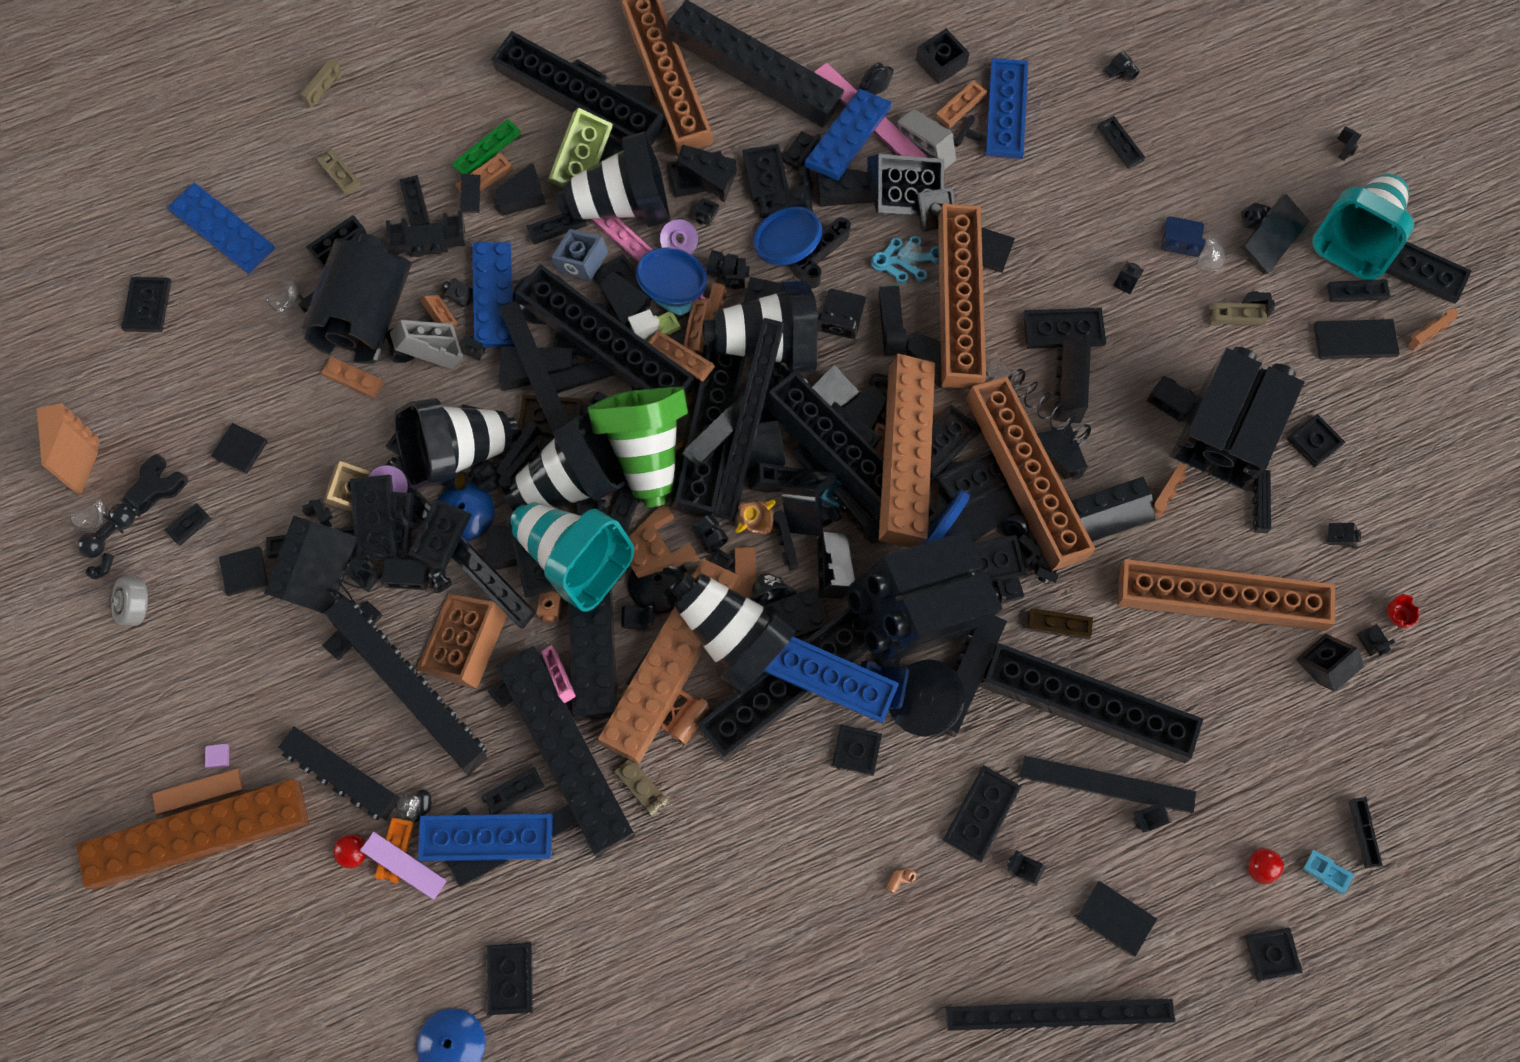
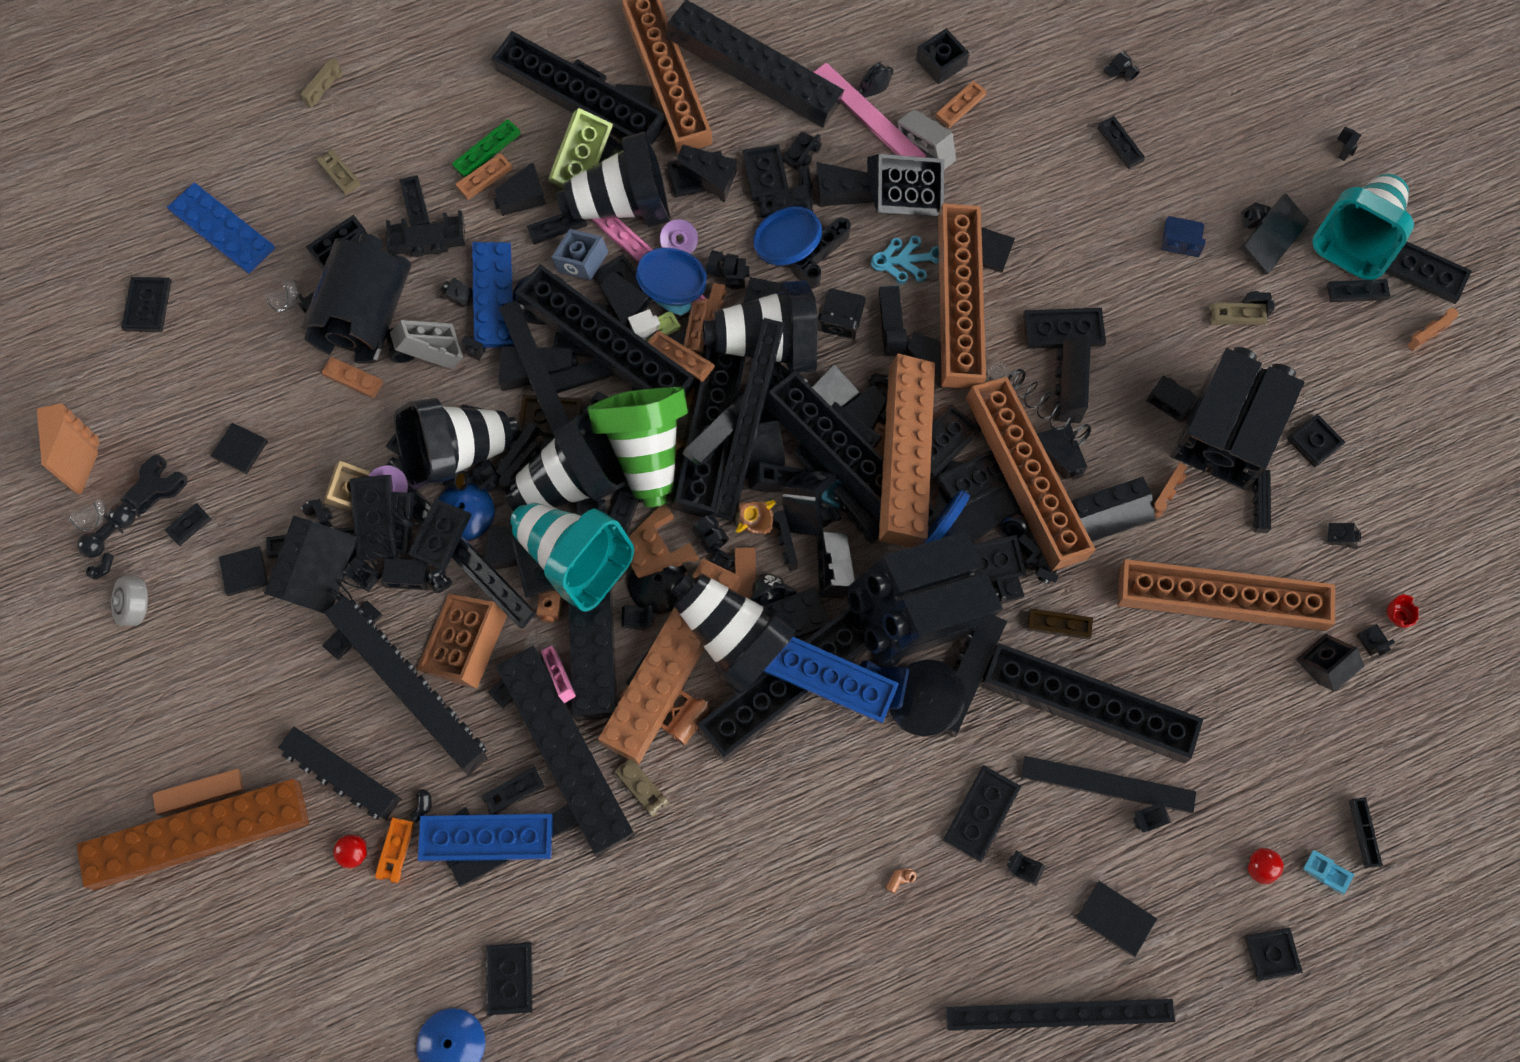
(217, 756): lavender tile -> none
(403, 866): lavender tile -> none
(407, 805): clear plate -> none
(438, 310): nougat plate -> none
(470, 193): black tile -> none
(705, 212): black bracket -> none
(848, 134): blue plate -> none
(857, 750): black tile -> none
(910, 252): clear plate -> none
(930, 204): black tile -> none
(966, 131): black piece -> none
(1007, 108): blue plate -> none
(1128, 277): black bracket -> none
(1212, 257): clear helmet -> none
(1356, 339): black tile -> none

